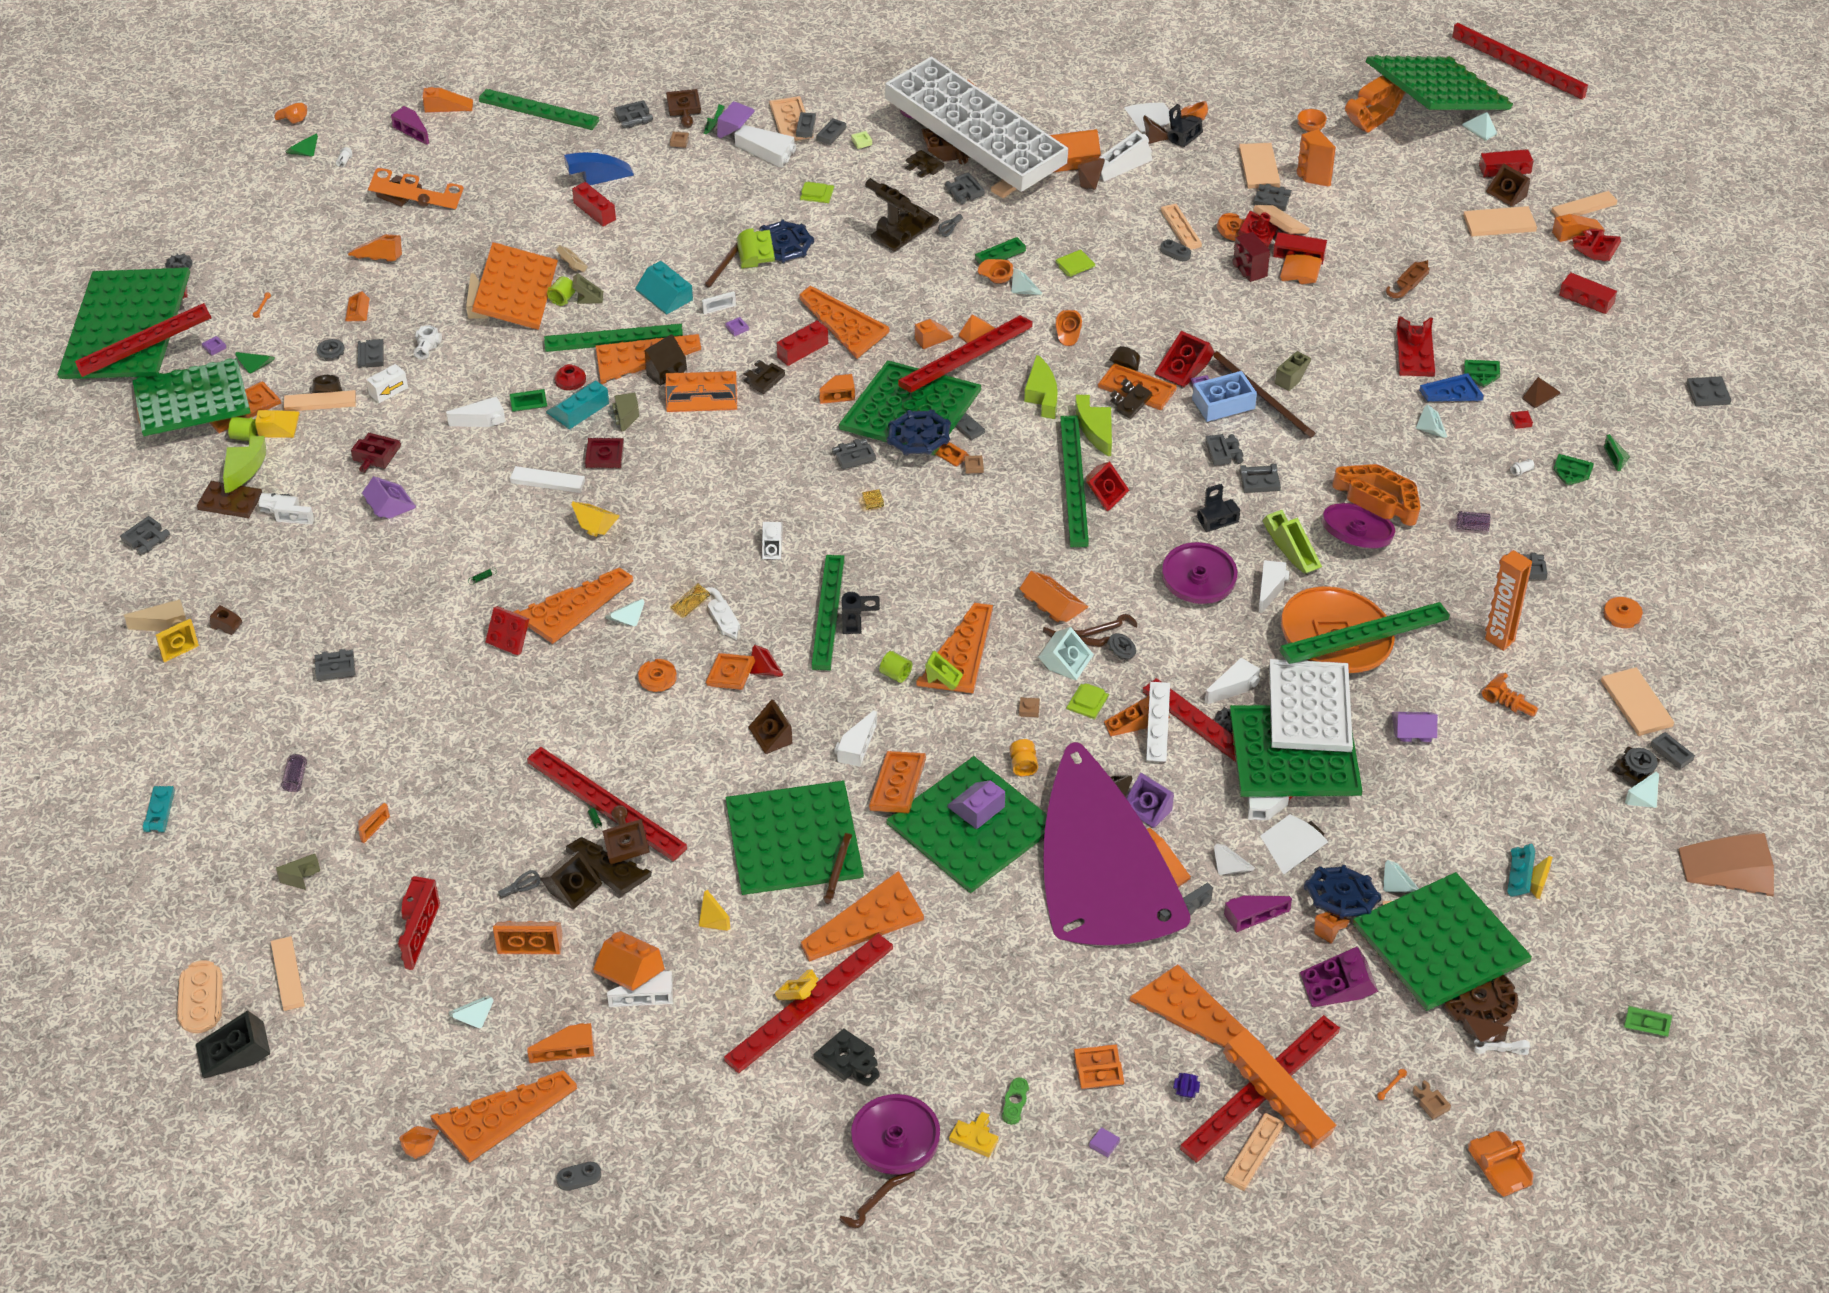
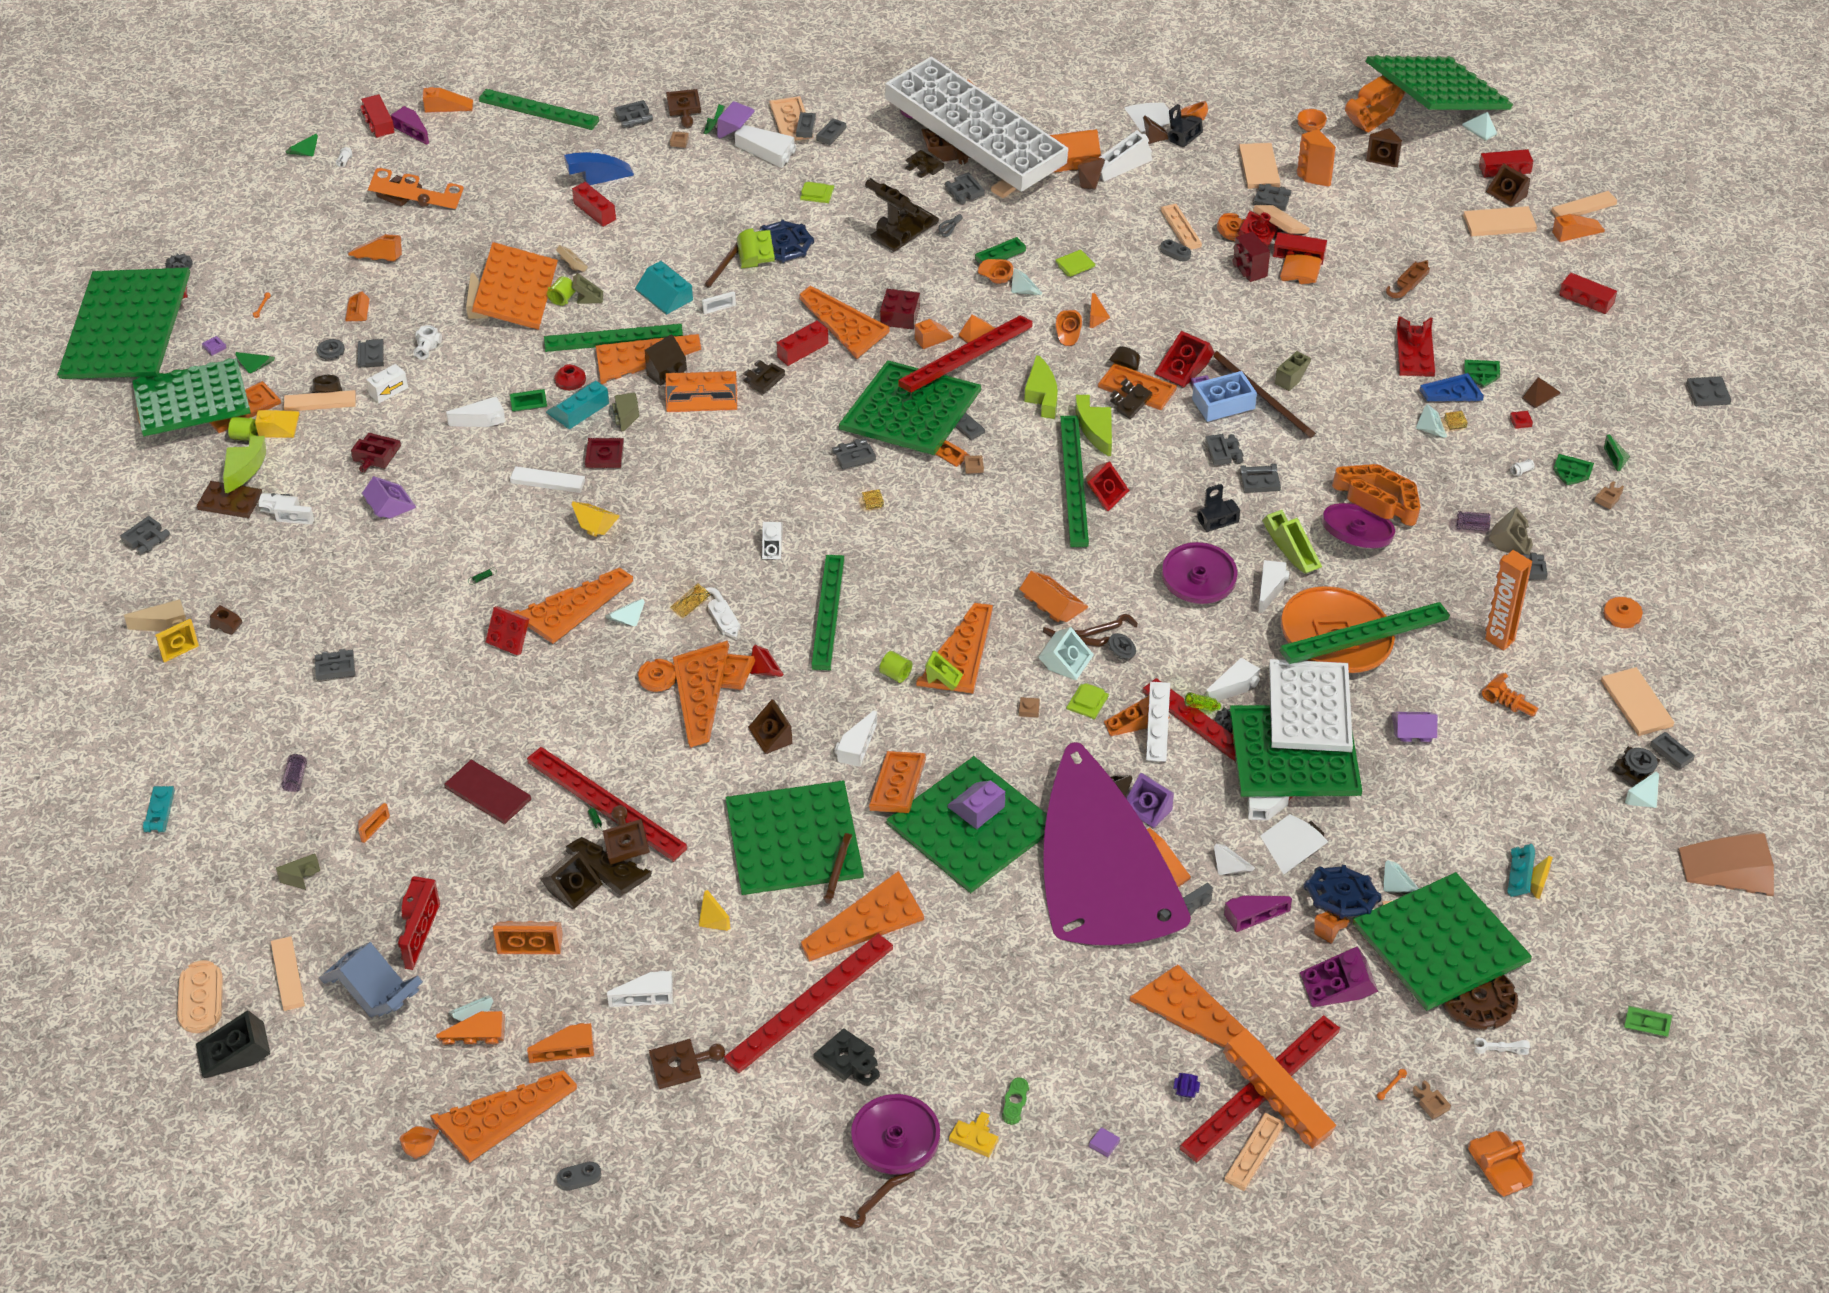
(143, 339): red plate -> none
(294, 113): orange piece -> none
(371, 980): none -> sand blue bracket
(377, 116): none -> red brick
(483, 1026): none -> orange slope
(487, 791): none -> dark red tile
(514, 887): dark grey piece -> none
(628, 961): orange slope -> none
(684, 1053): none -> reddish brown plate
(699, 685): none -> orange wing
(737, 326): medium lavender tile -> none
(798, 988): yellow hinge -> none
(838, 389): orange slope -> none
(851, 609): black piece -> none
(861, 139): yellowish green plate -> none
(900, 308): none -> dark red brick
(928, 432): dark blue plate -> none
(1023, 757): light orange wheel -> none
(1098, 313): none -> orange slope
(1098, 1066): orange slope -> none
(1201, 702): none -> clear neon green cylinder
(1384, 148): none -> reddish brown slope
(1455, 420): none -> clear yellow plate
(1485, 1030): reddish brown slope -> none
(1511, 533): none -> dark tan slope
(1520, 61): red plate -> none
(1596, 244): red plate -> none
(1609, 496): none -> medium nougat plate

